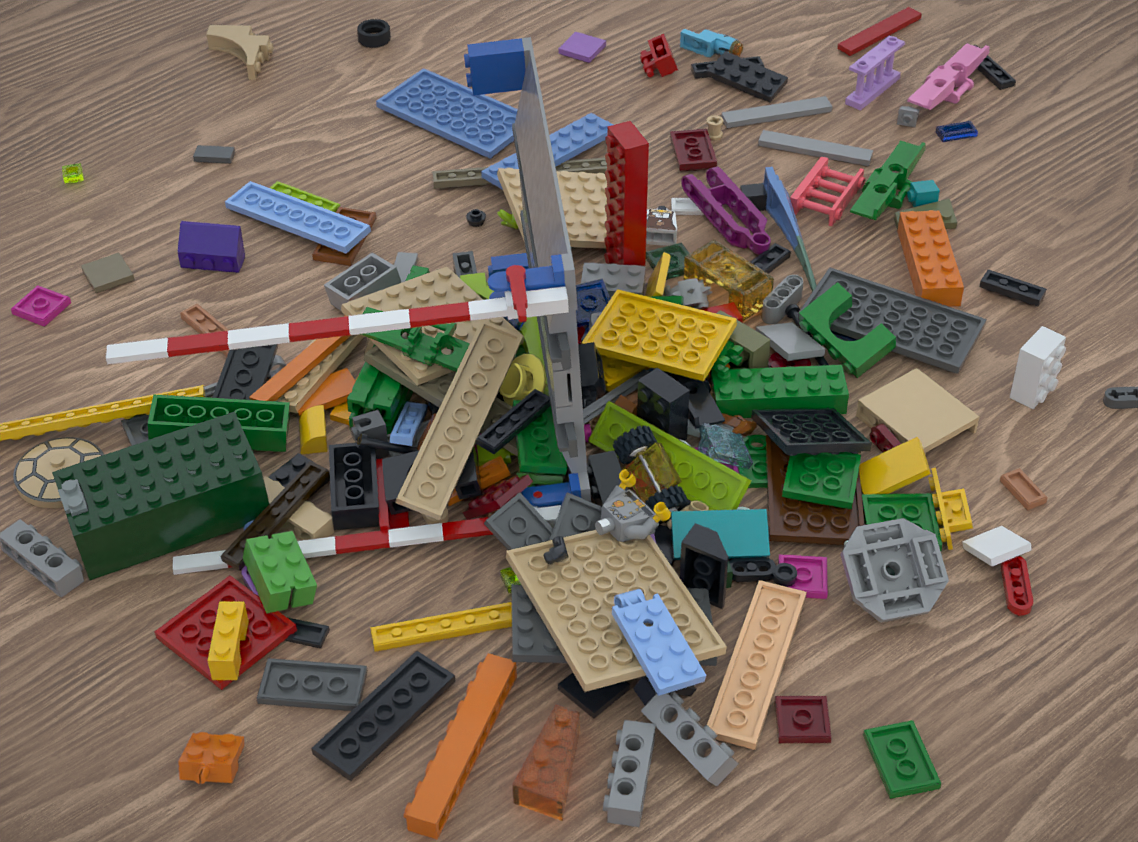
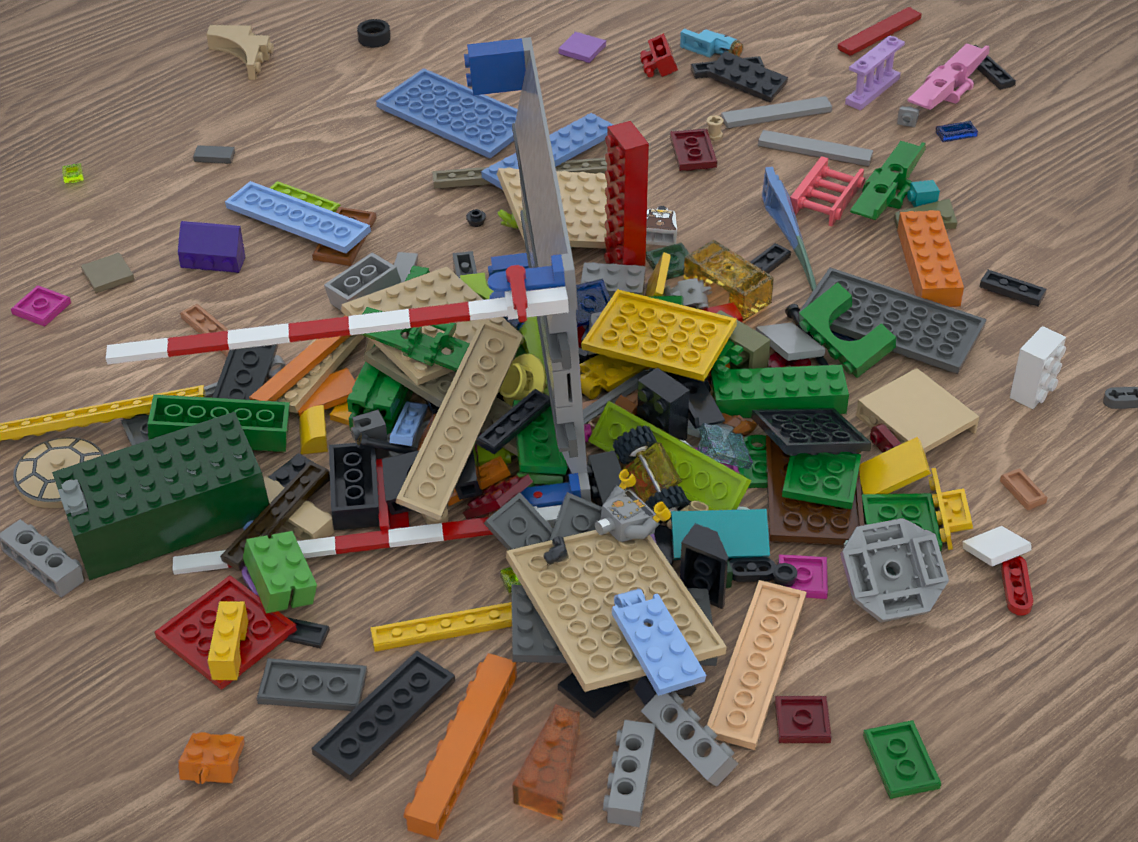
(591, 374): black hinge -> none
(684, 206): white tile -> none
(726, 192): magenta piece -> none
(756, 194): black panel -> none
(785, 294): light grey beam -> none

